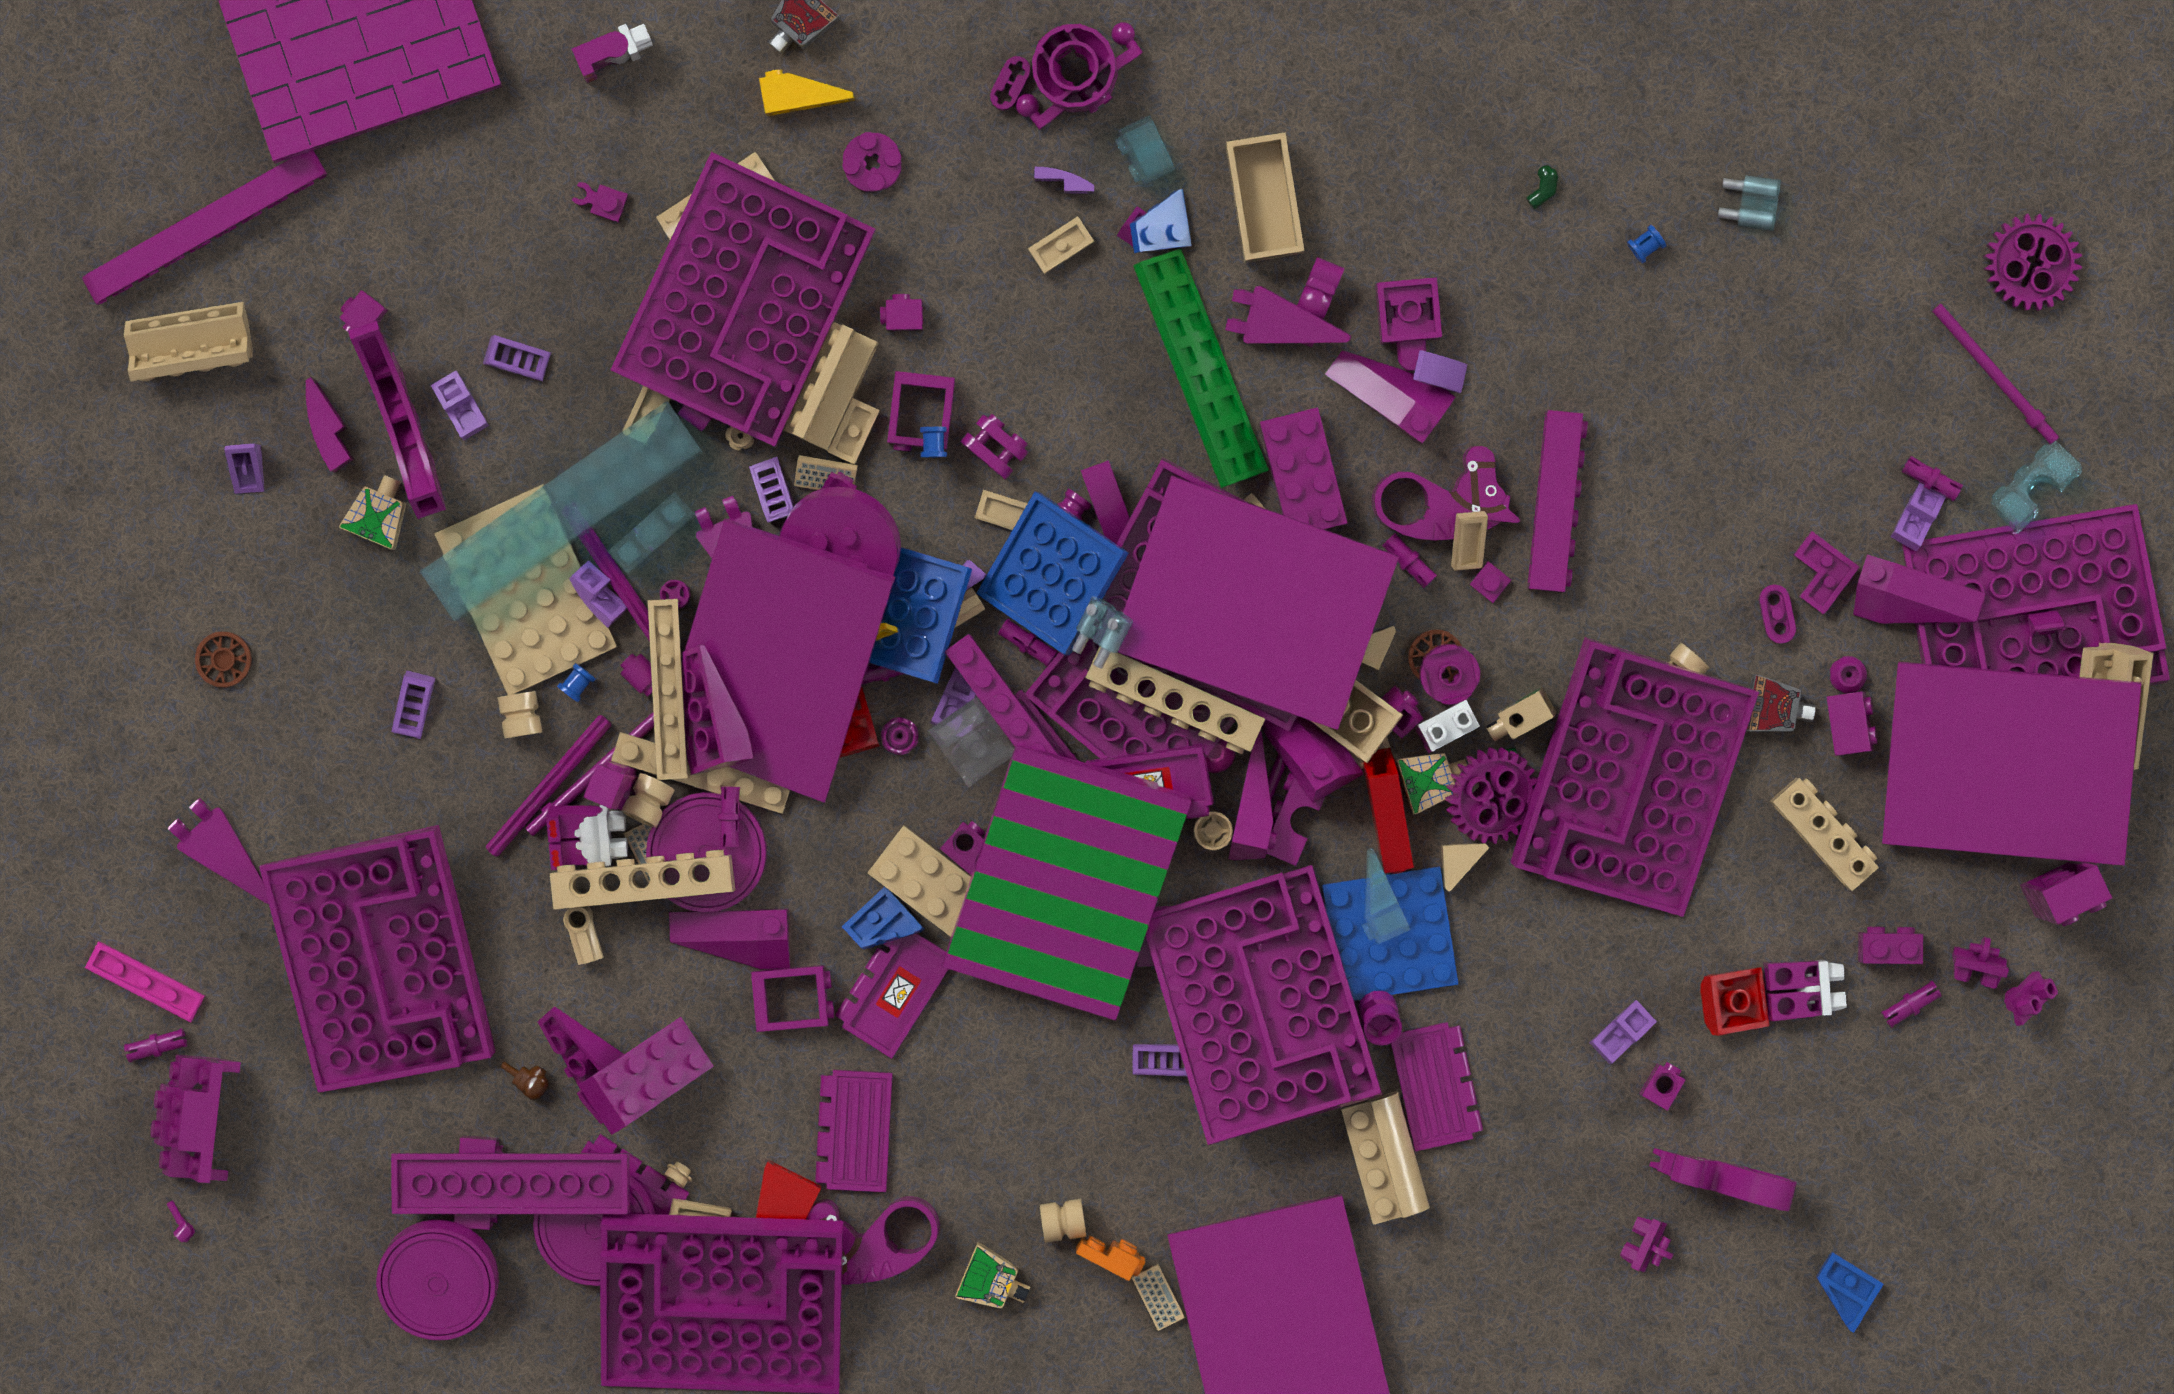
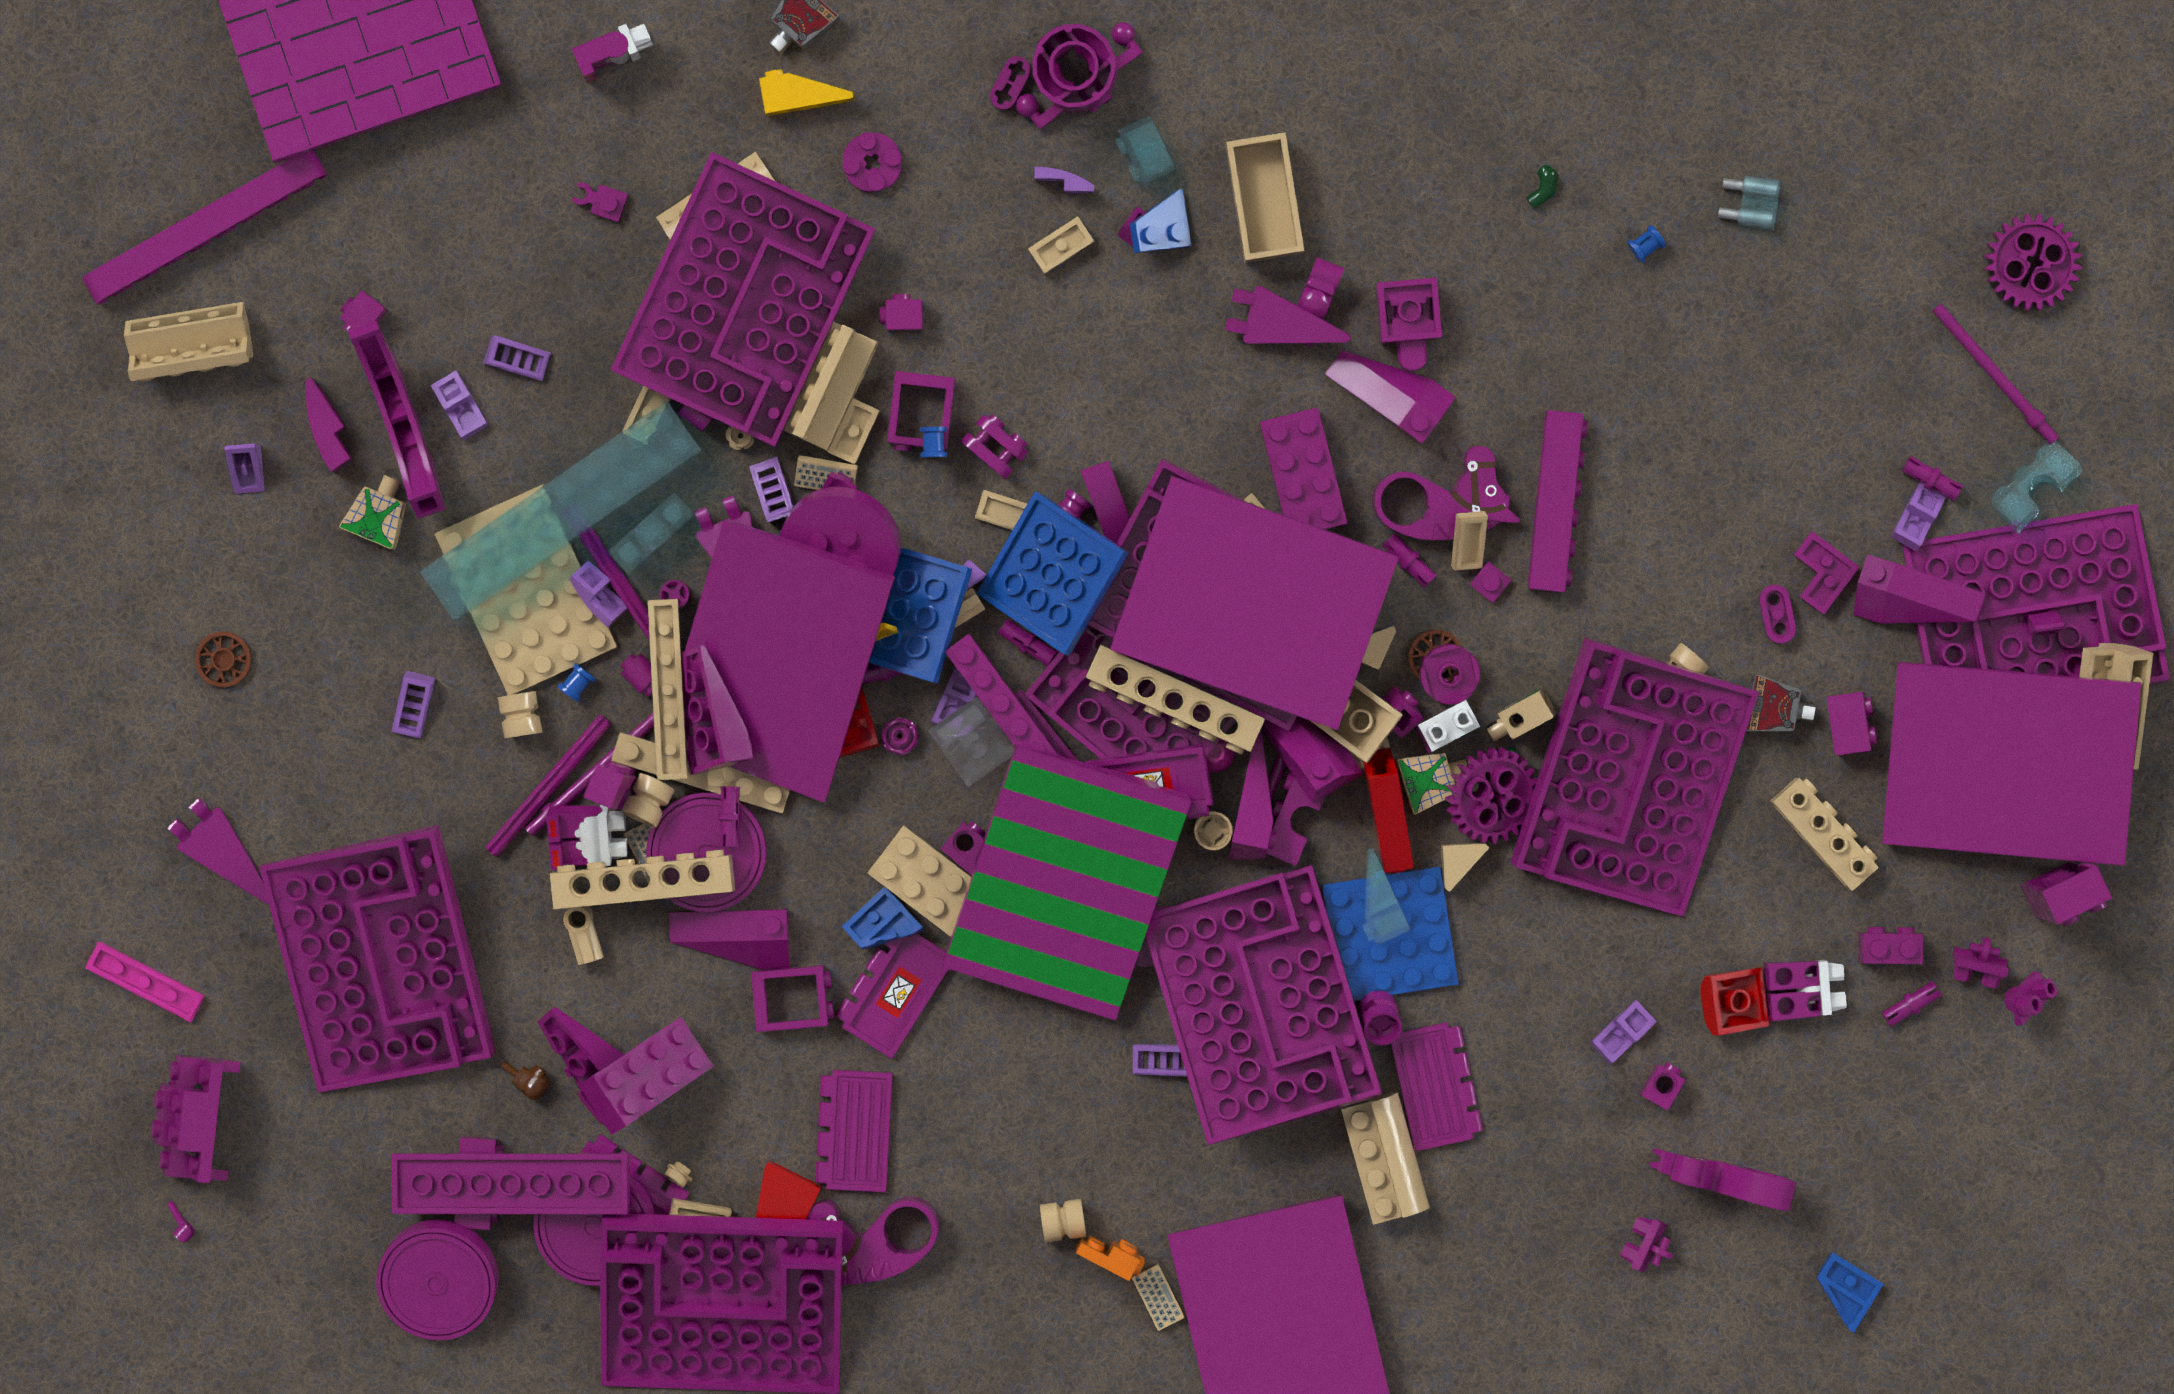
(155, 1045): magenta pin -> none
(990, 1279): torso -> none
(1105, 626): clear light blue piece -> none
(1200, 368): green plate -> none
(1440, 371): medium lavender slope -> none
(1841, 681): magenta plate -> none

